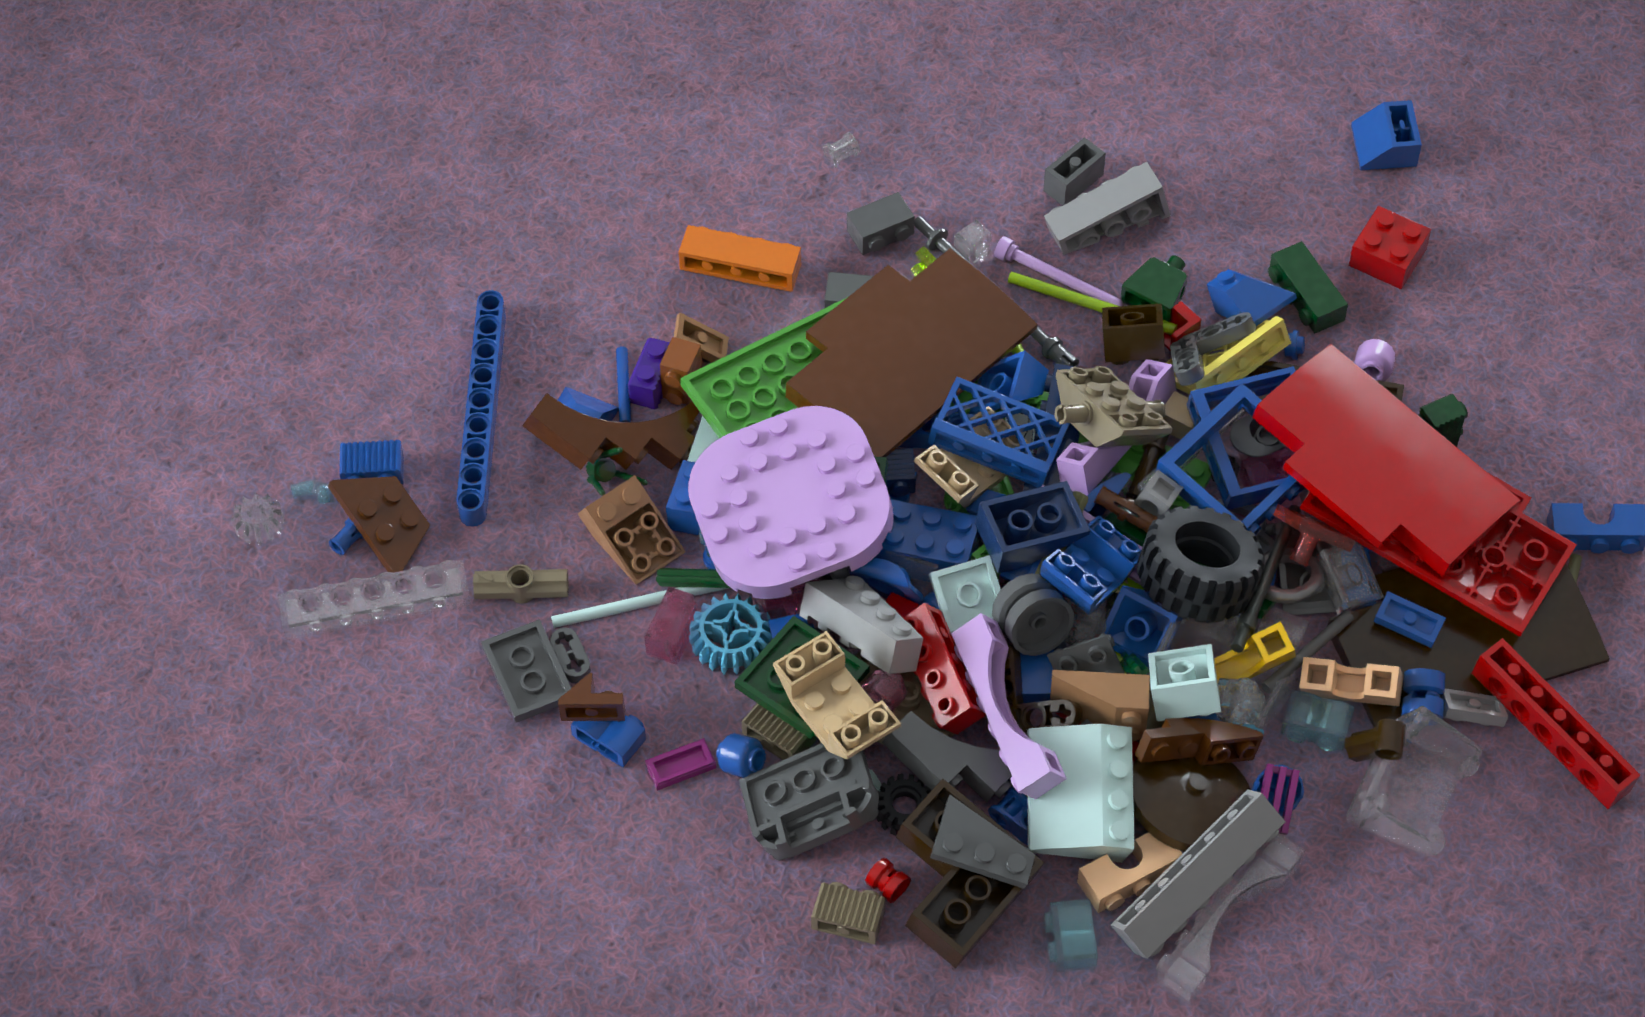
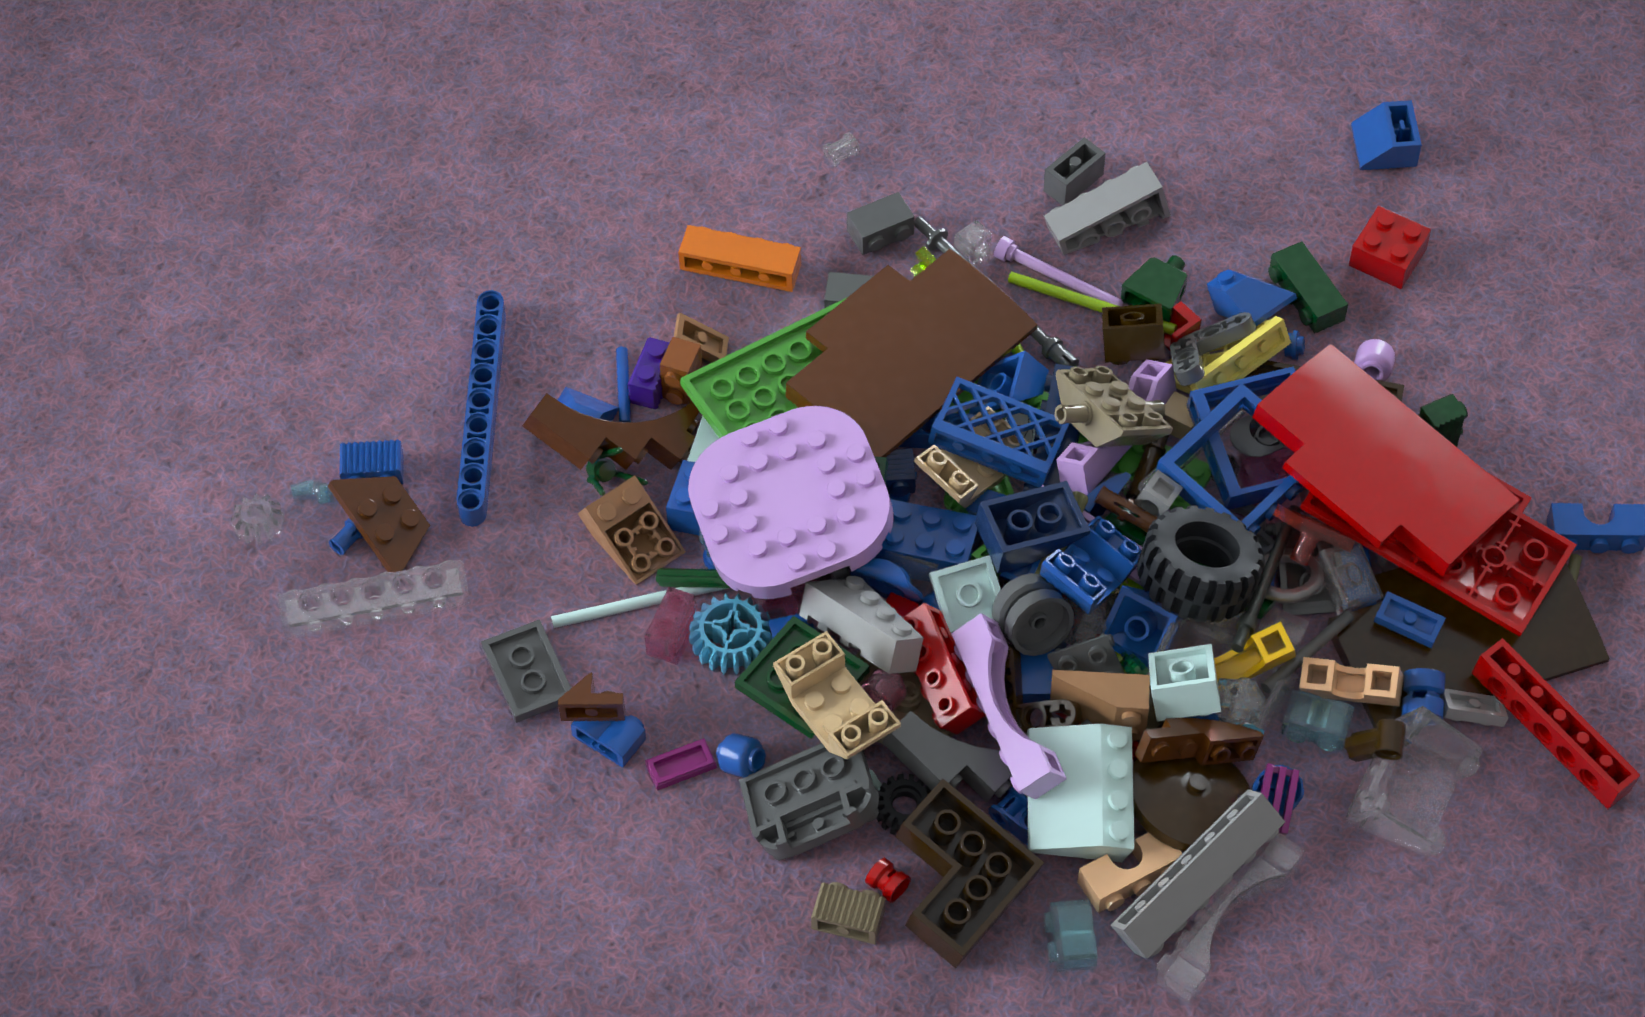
(504, 585): dark tan piece -> none
(576, 652): dark grey beam -> none
(775, 733): dark tan brick -> none
(980, 847): dark grey wing -> none

